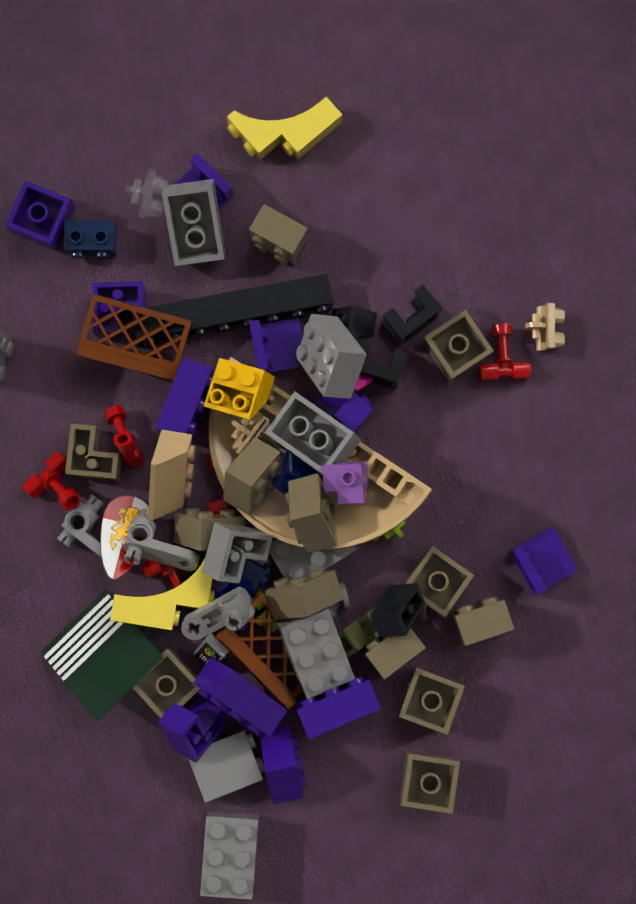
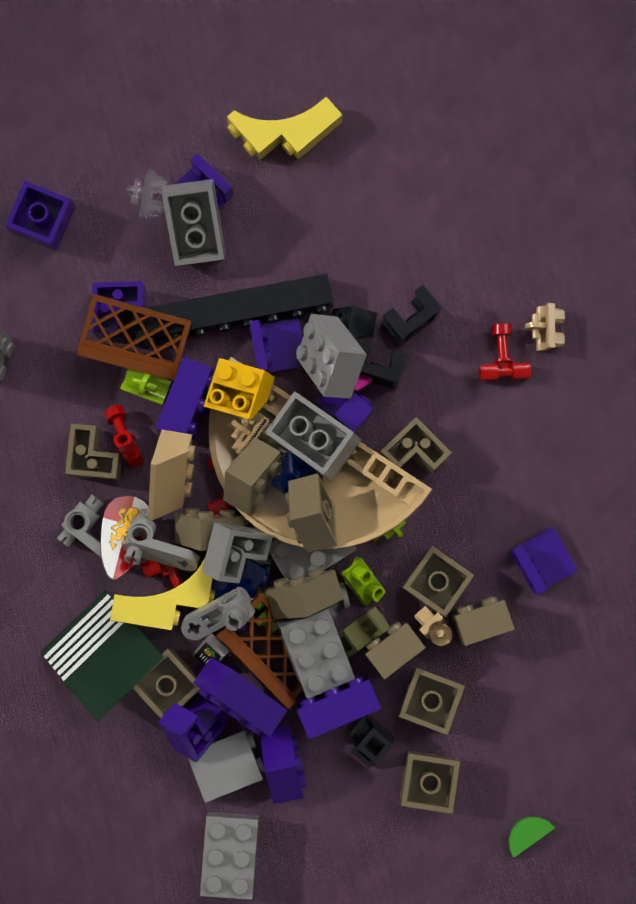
(51, 480): red bar -> none
(90, 238): dark blue brick -> none
(146, 386): none -> lime hips
(278, 235): dark tan brick -> none
(348, 479): medium lavender brick -> none
(363, 582): none -> lime hips
(371, 741): none -> black brick
(398, 610): black brick -> none
(417, 443): none -> dark tan brick
(434, 627): none -> tan hips
(457, 346): dark tan brick -> none
(527, 832): none -> bright green tile

